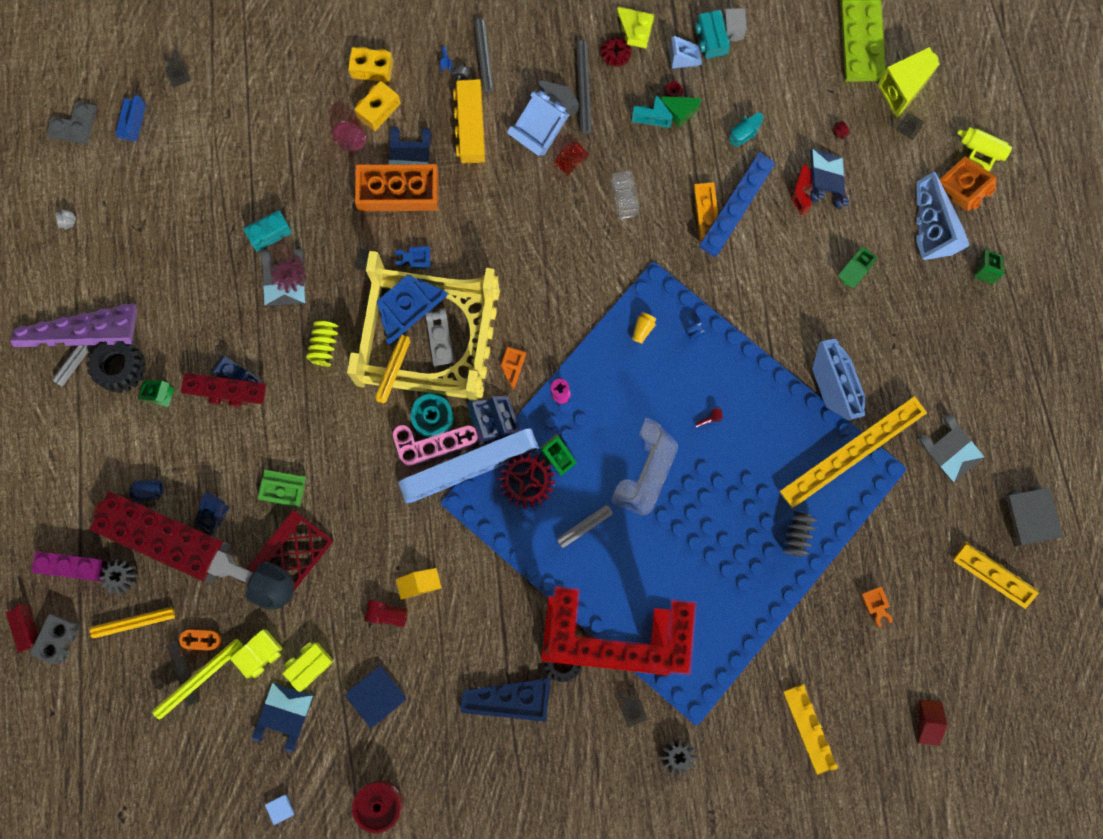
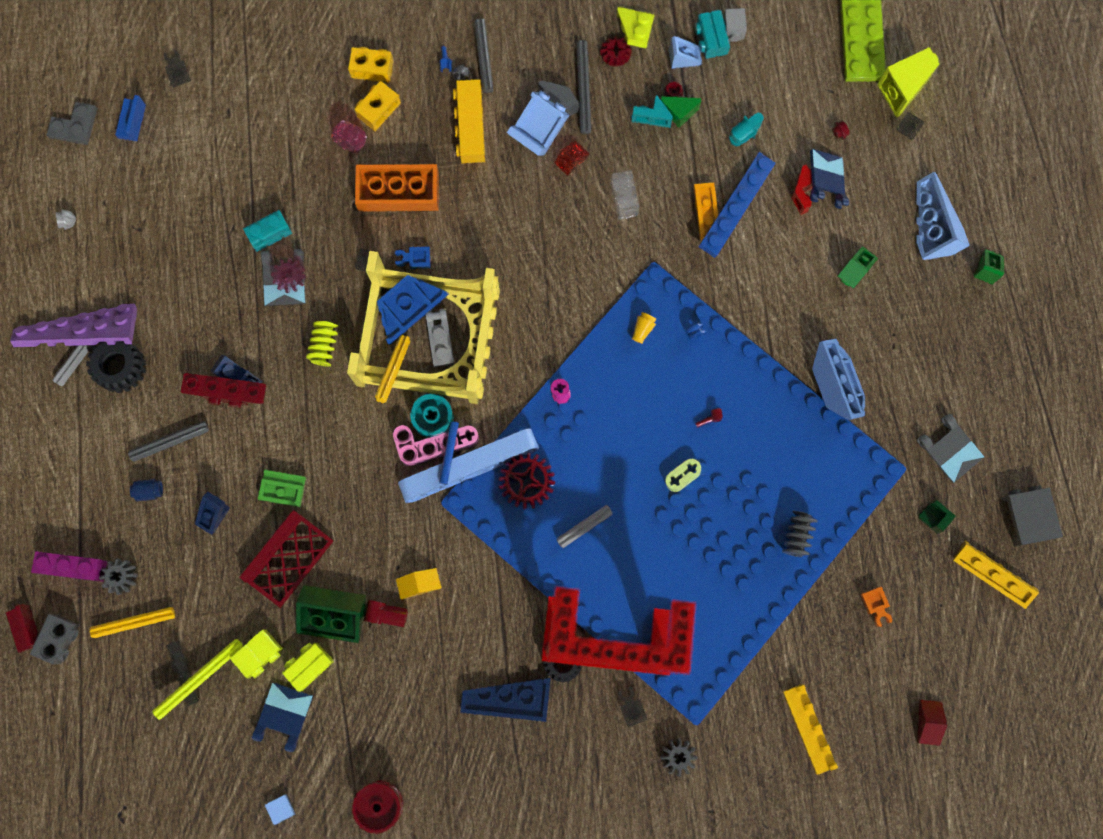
(156, 392): green slope -> none
(168, 441): none -> dark grey axle
(186, 549): dark red piece -> none
(200, 645): orange beam -> none
(330, 614): none -> dark green slope
(375, 697): dark blue slope -> none
(409, 152): dark blue flag -> none
(449, 453): none -> blue bar
(493, 418): dark blue slope -> none
(512, 365): orange tile -> none
(558, 455): green slope -> none
(643, 495): clear windscreen -> none
(686, 479): none -> yellowish green beam
(853, 452): yellow plate -> none
(936, 516): none -> dark green panel
(968, 184): orange plate -> none
(986, 145): neon yellow piece -> none

